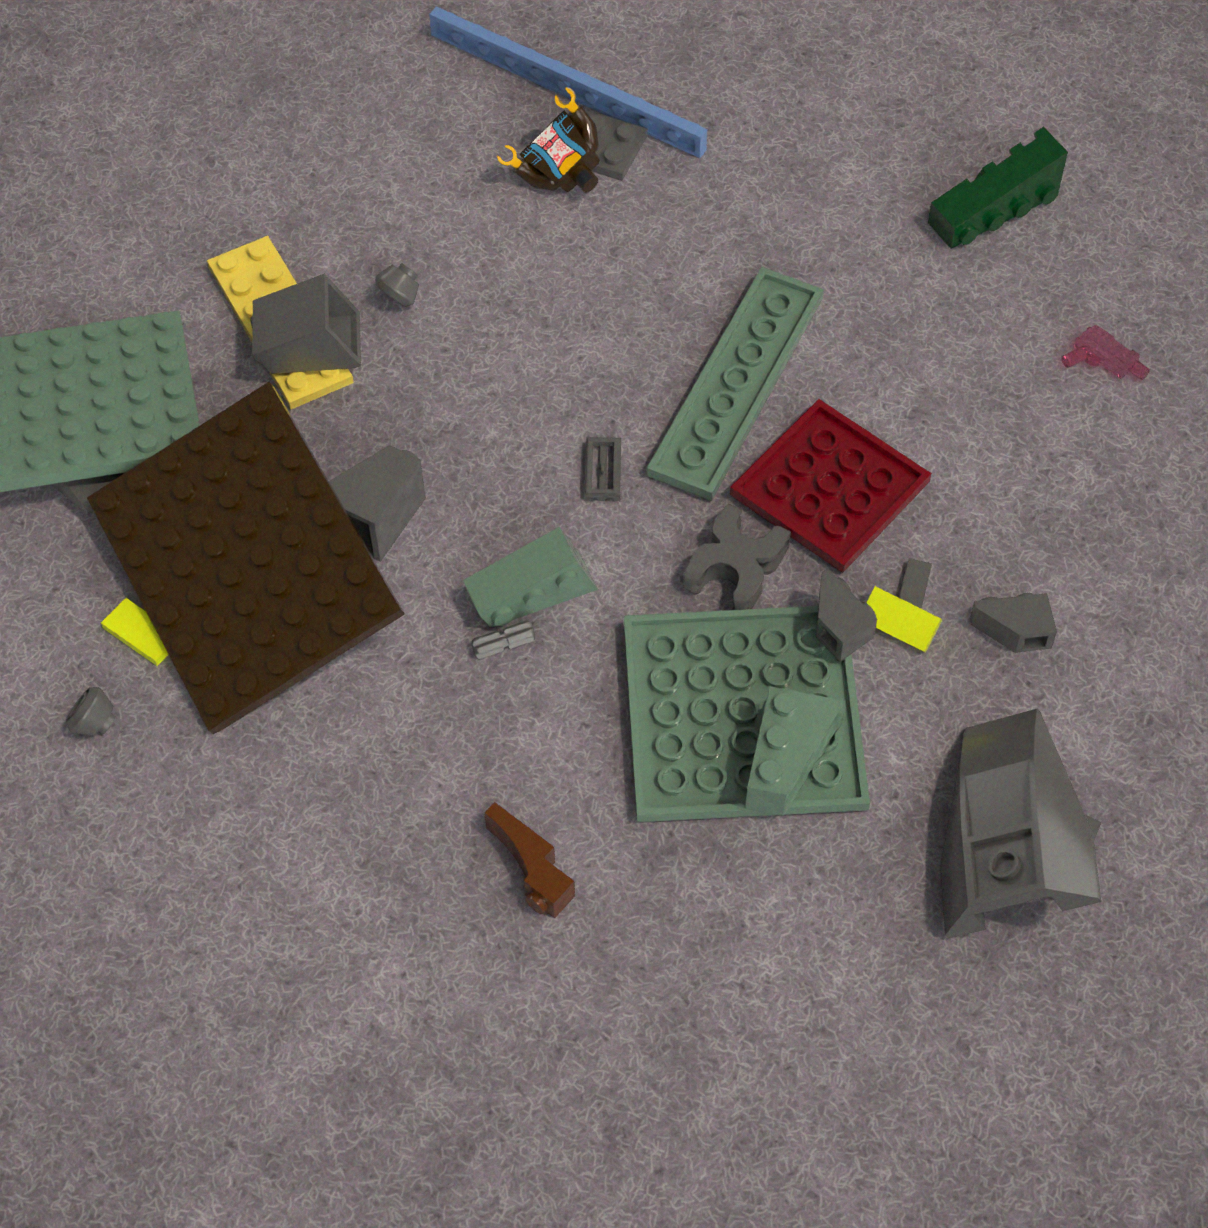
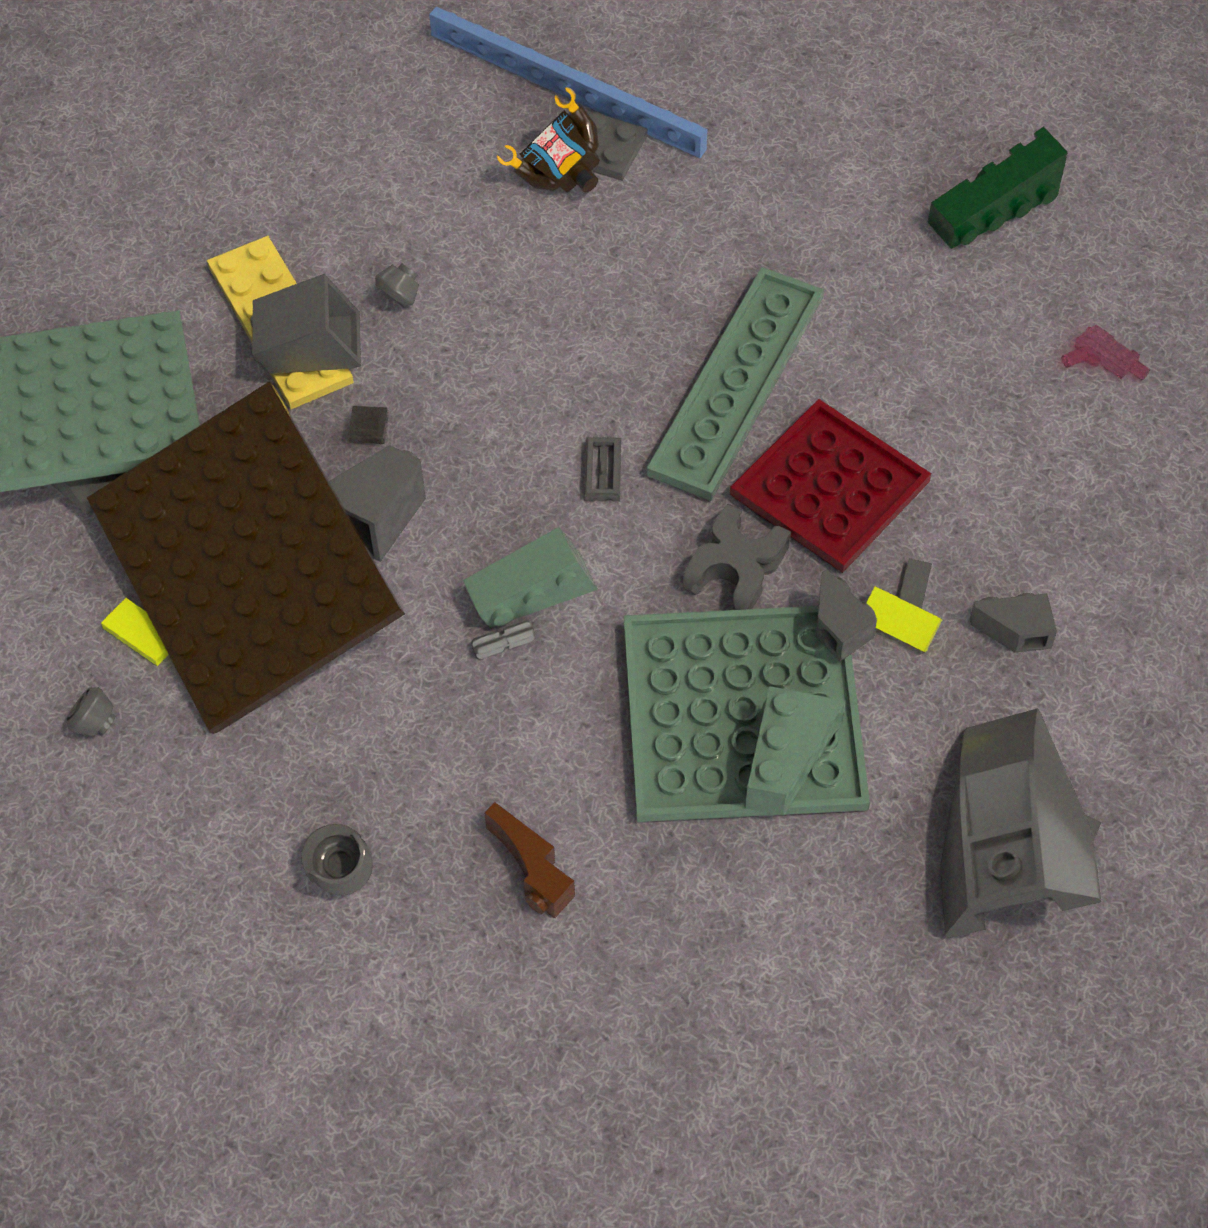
(337, 859): none -> dark grey helmet
(368, 424): none -> clear smoke plate

